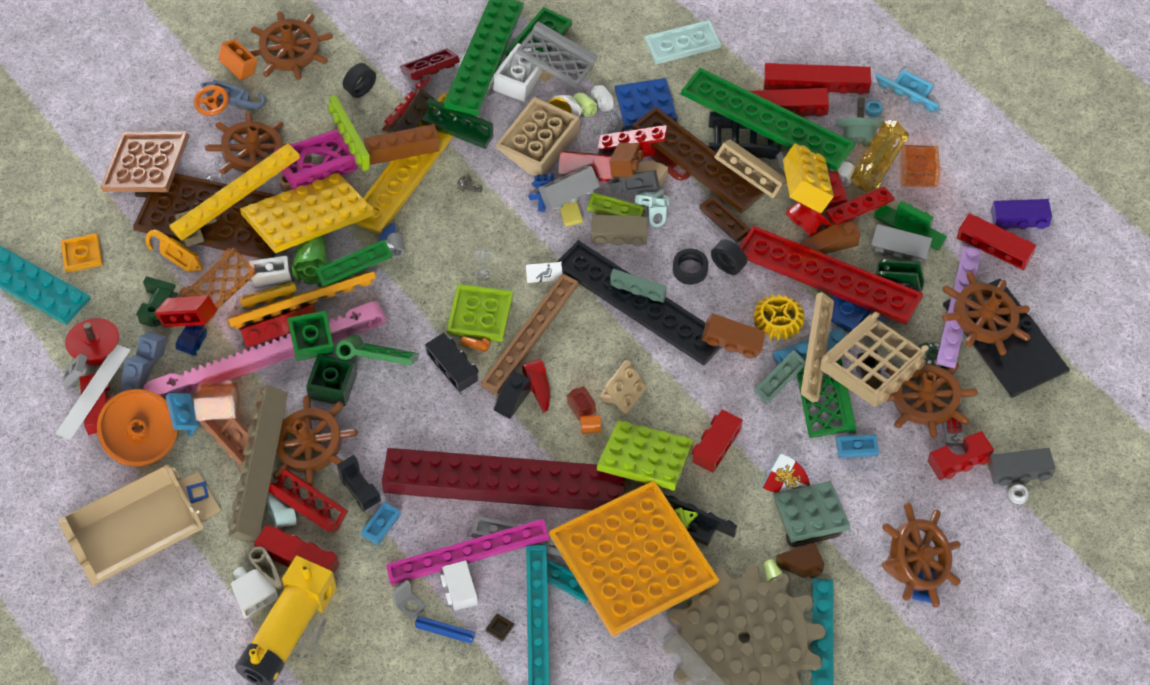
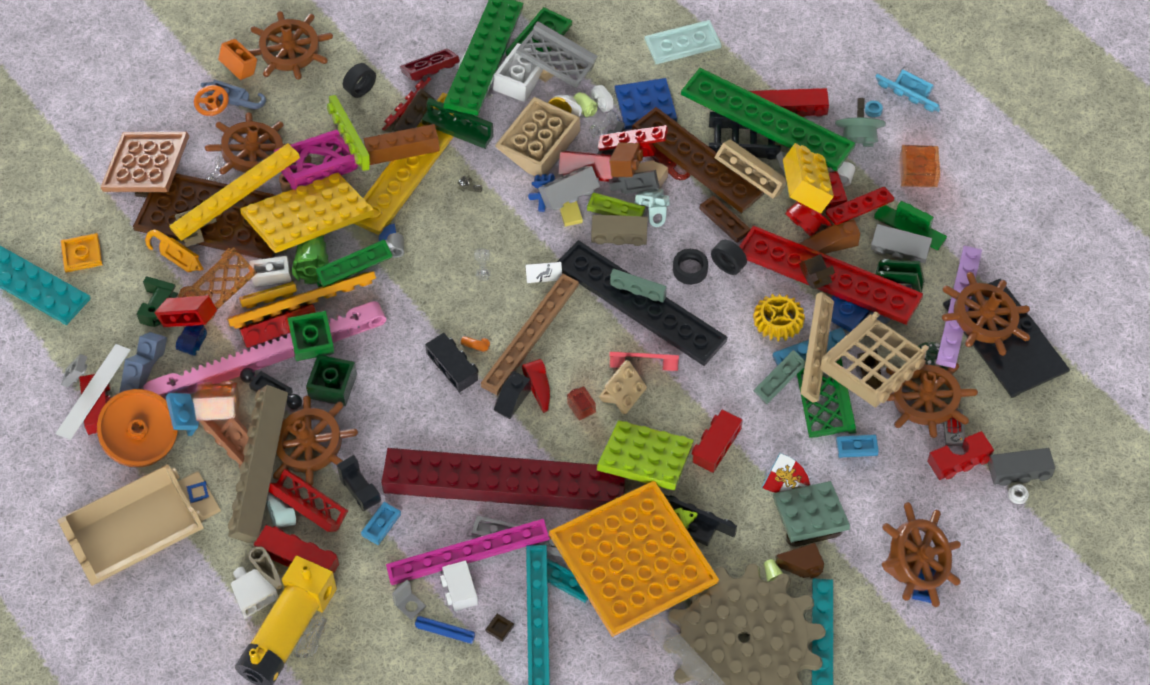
(92, 338): red piece -> none
(257, 382): none -> black plate
(354, 345): green piece -> none
(480, 312): lime plate -> none
(590, 424): orange beam -> none
(670, 362): none -> coral brick
(733, 336): dark orange brick -> none
(804, 76): red brick -> none
(816, 272): none -> dark brown brick
(879, 156): clear yellow brick -> none
(996, 241): red brick -> none
(1021, 213): dark purple brick -> none

